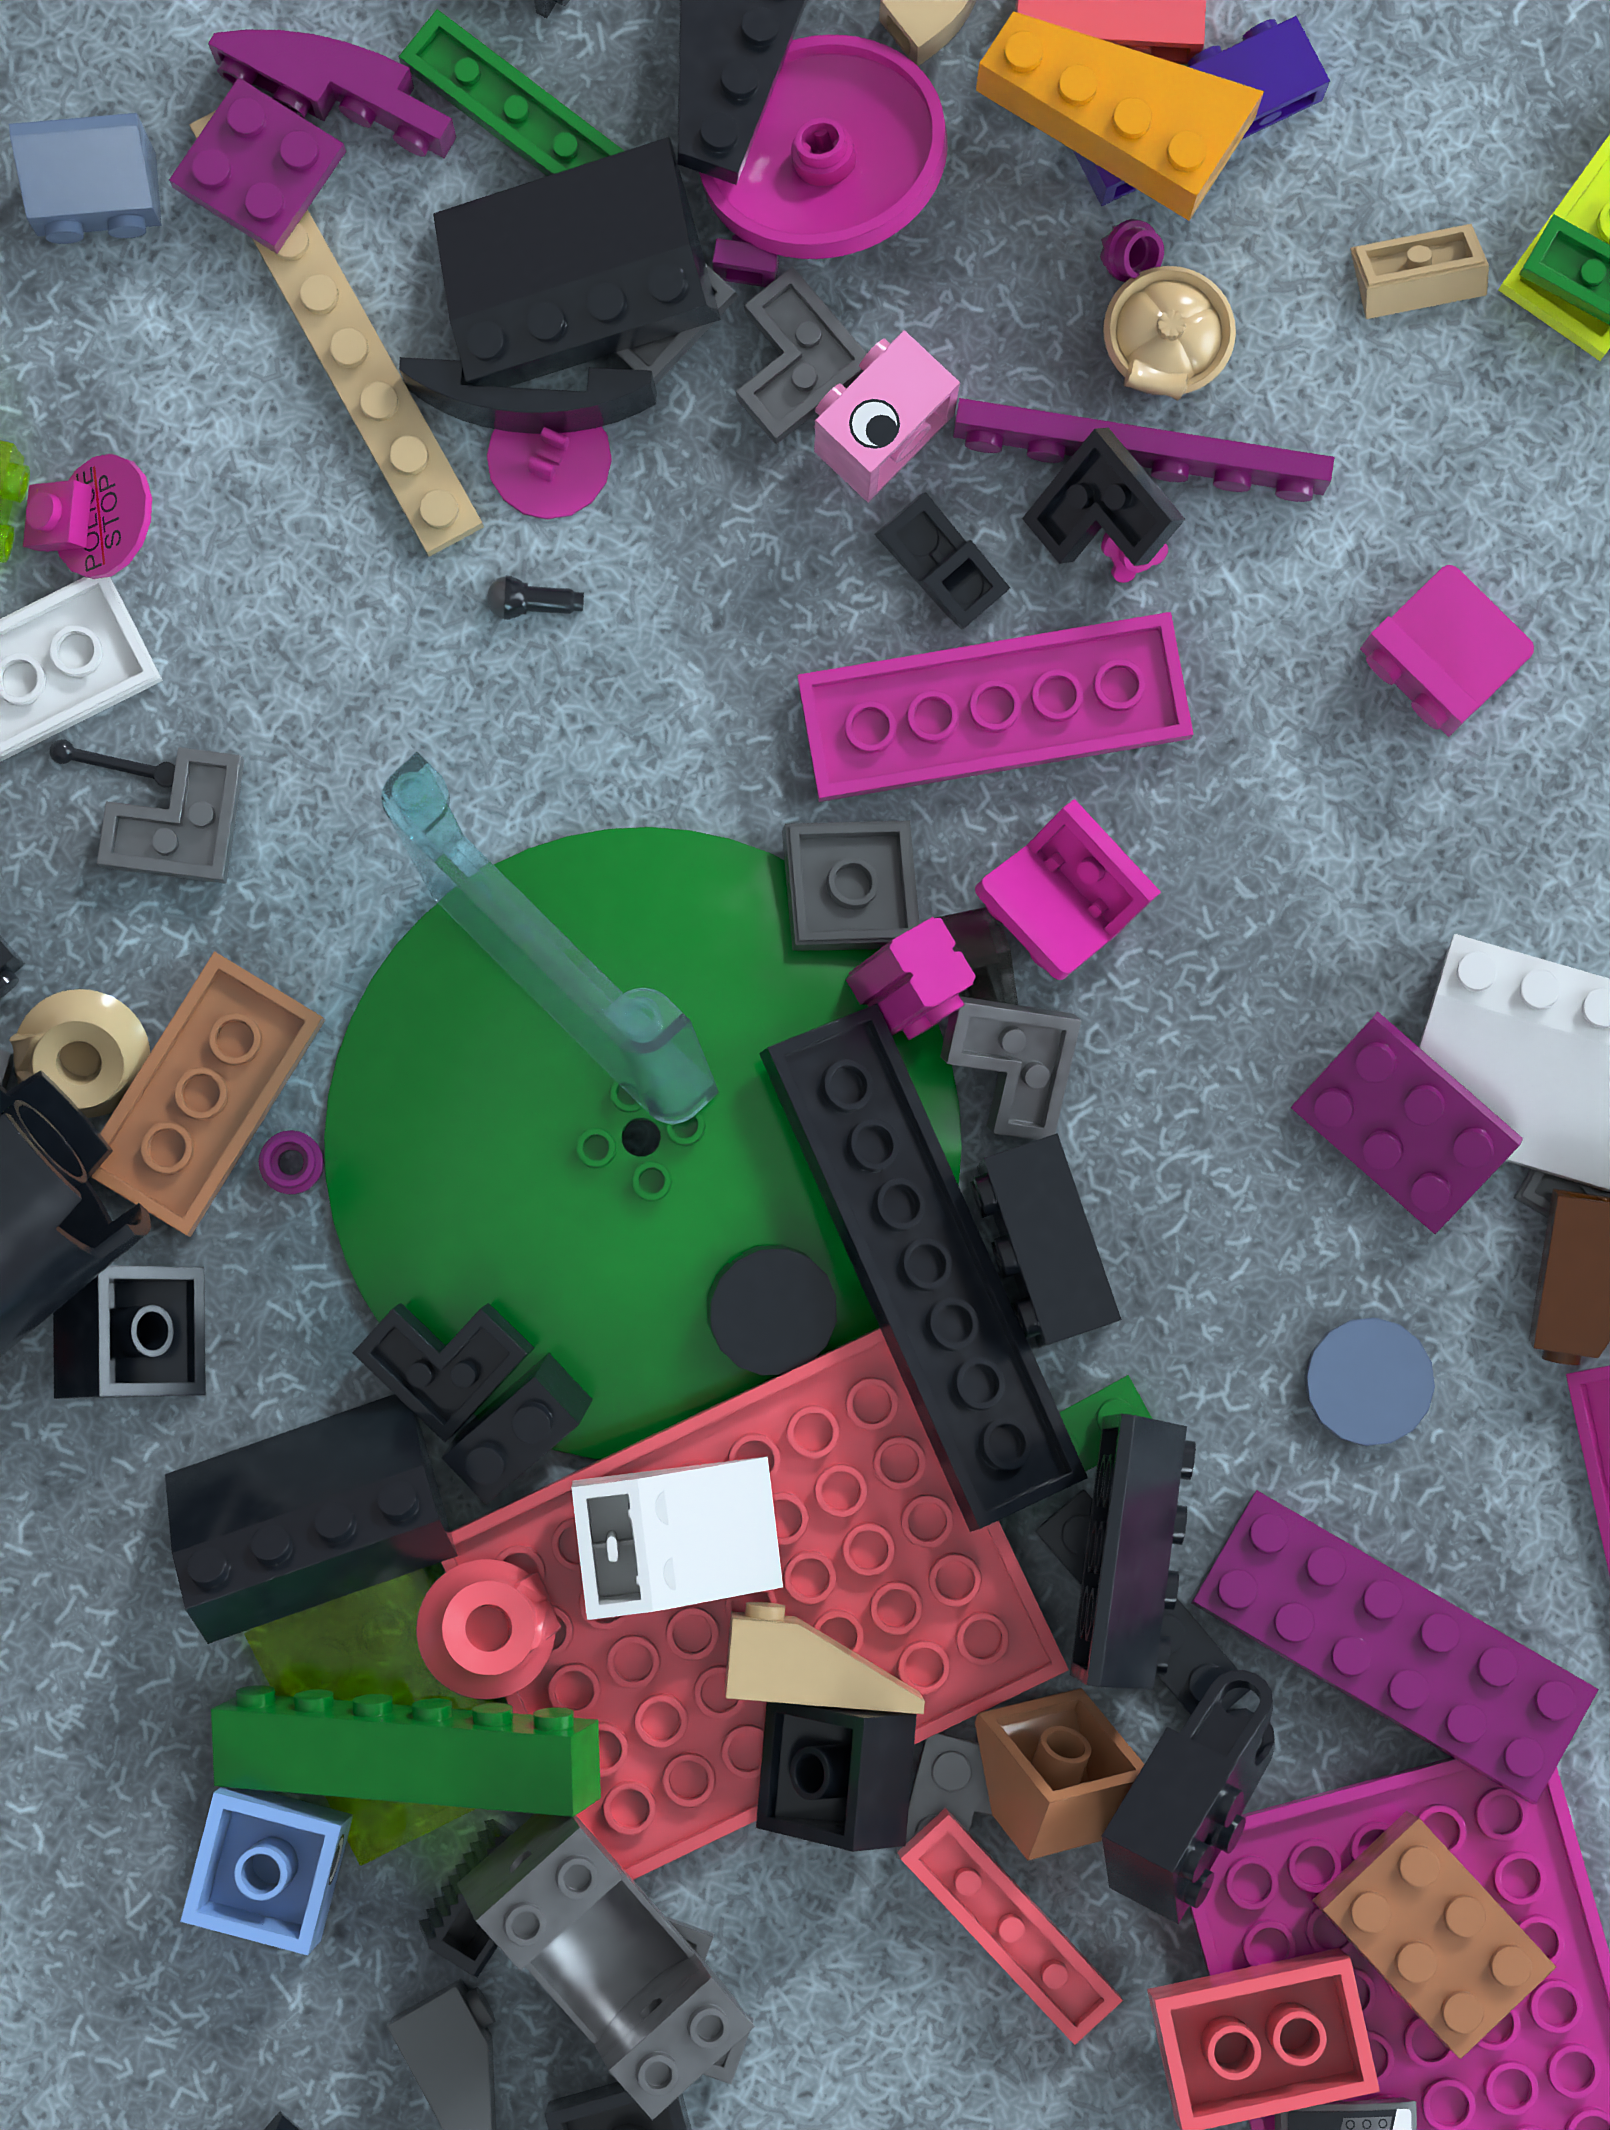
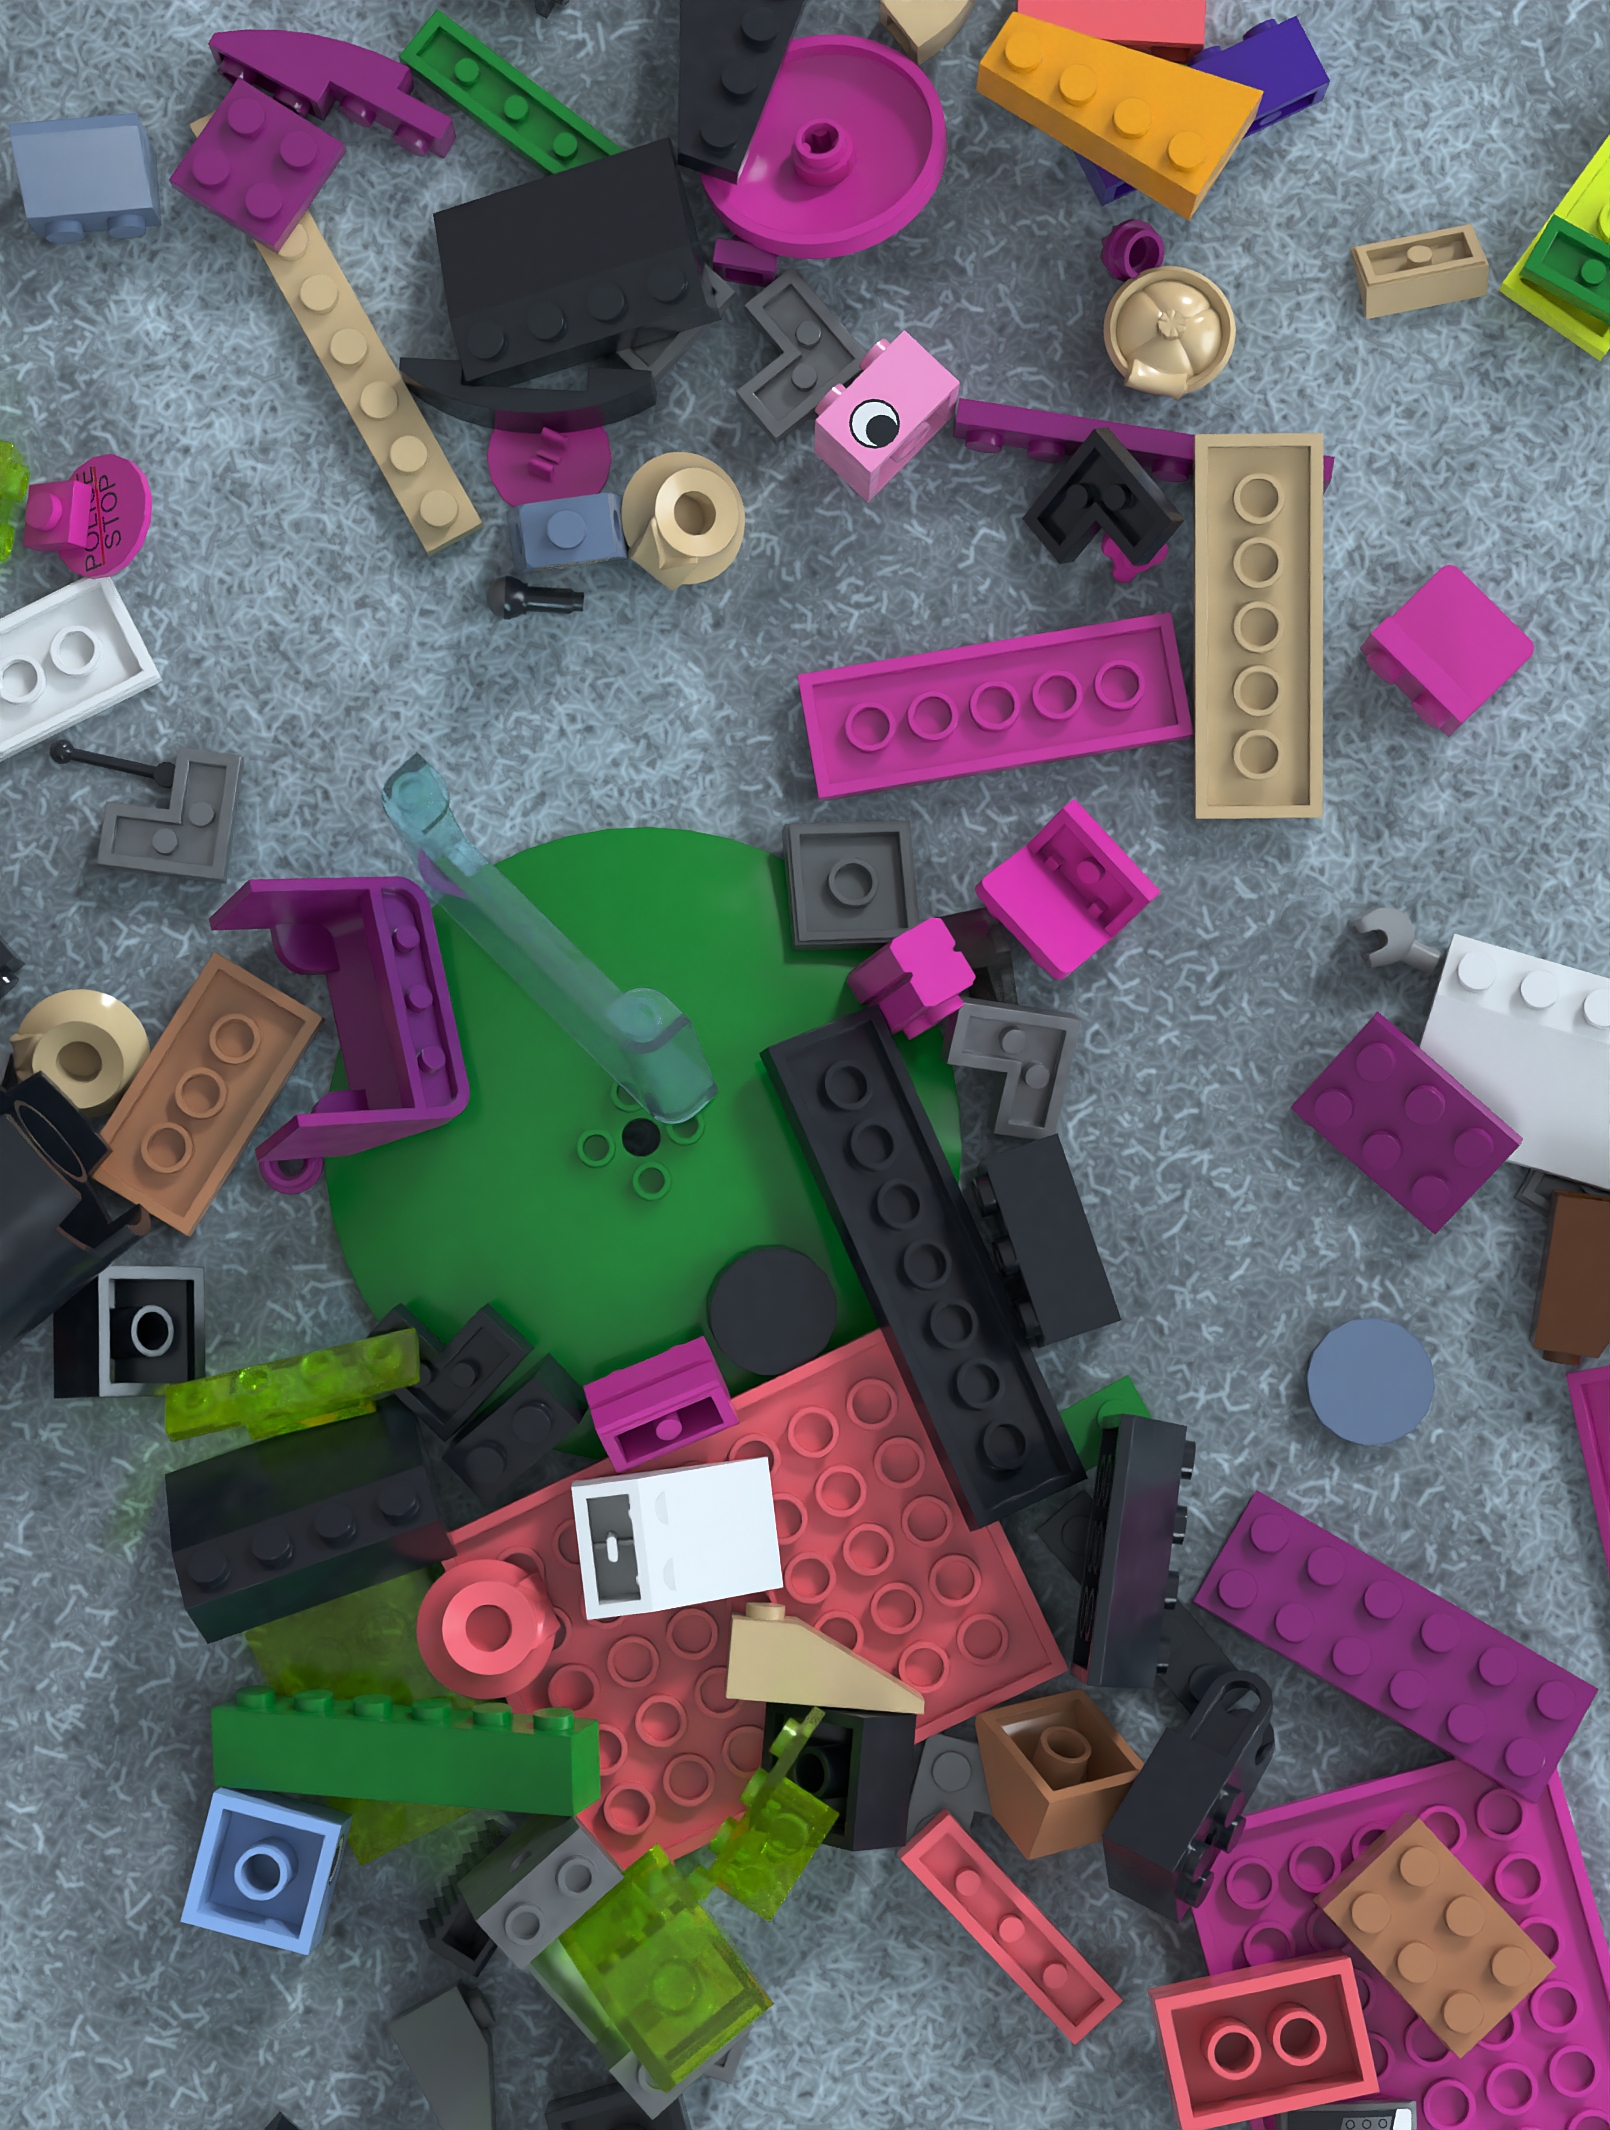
(295, 1389): none -> clear neon green bracket
(386, 1000): none -> magenta windscreen
(567, 533): none -> sand blue torso
(660, 1404): none -> dark pink brick
(664, 1969): none -> clear neon green slope
(682, 519): none -> tan piece
(776, 1835): none -> clear neon green bracket
(942, 561): black slope -> none
(1258, 625): none -> tan plate
(1395, 940): none -> light grey piece

